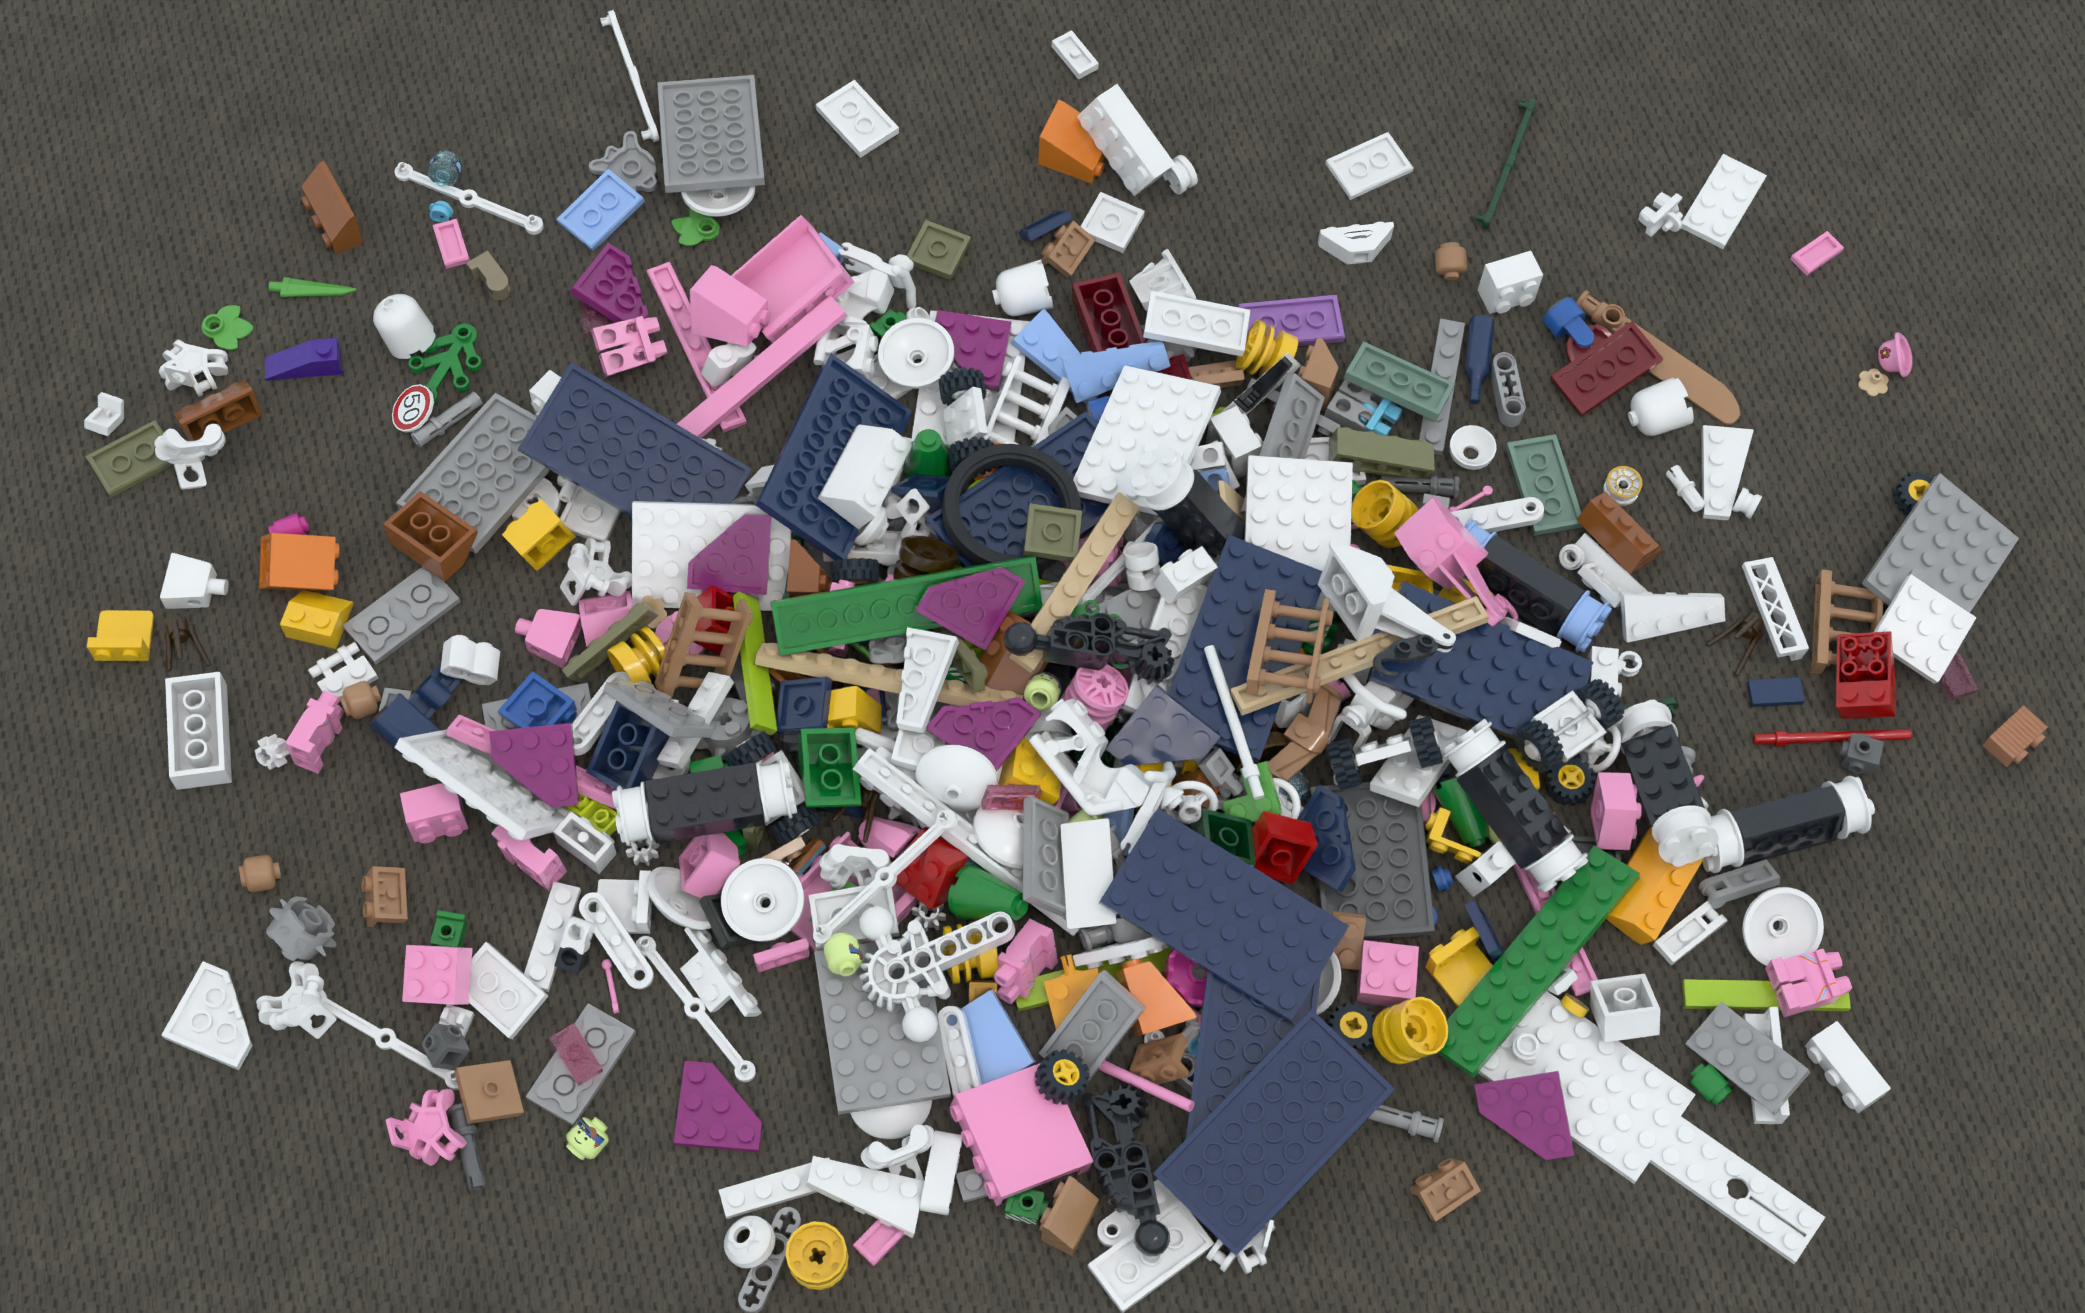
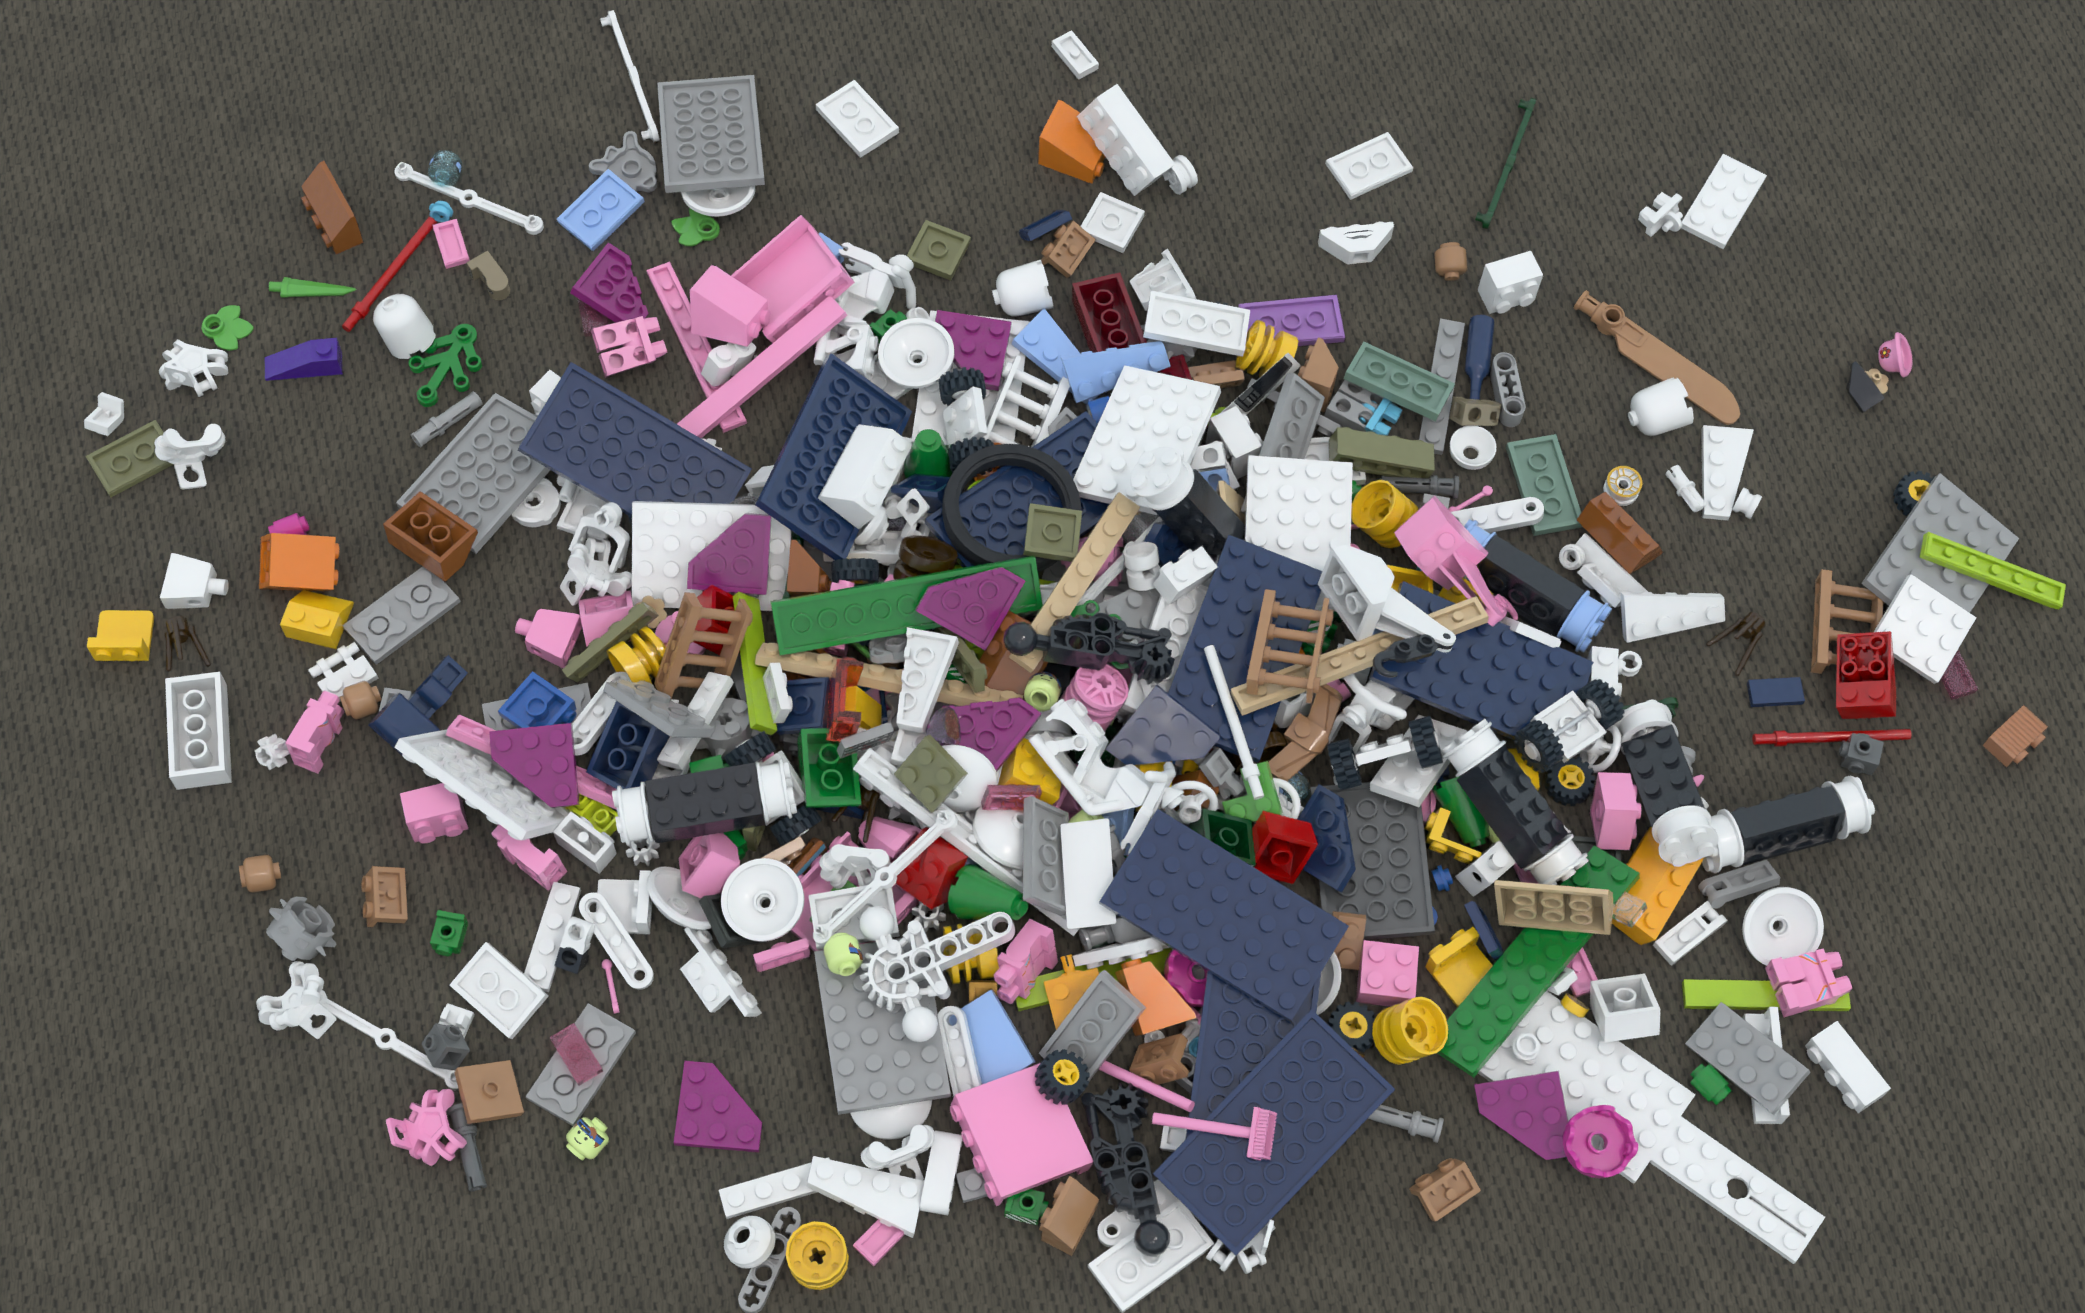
(211, 1019): white plate -> none
(226, 409): dark orange slope -> none
(361, 308): none -> red bar
(412, 408): piece -> none
(437, 974): bright pink brick -> none
(470, 661): white brick -> none
(538, 534): yellow brick -> none
(607, 520): none -> white piece
(744, 1070): white piece -> none
(776, 691): none -> white plate
(841, 722): none -> clear red panel
(865, 740): none -> light grey tile
(930, 773): none -> olive plate
(945, 727): none -> clear purple rock
(1172, 1138): none -> white plate
(1259, 1134): none -> bright pink piece
(1475, 412): none -> dark tan leg
(1554, 907): none -> tan slope
(1597, 359): dark red plate -> none
(1617, 1137): none -> dark pink plate
(1628, 909): none -> clear plate
(1779, 605): white fence -> none
(1816, 253): bright pink tile -> none
(1862, 388): none -> black slope
(1992, 570): none -> lime tile

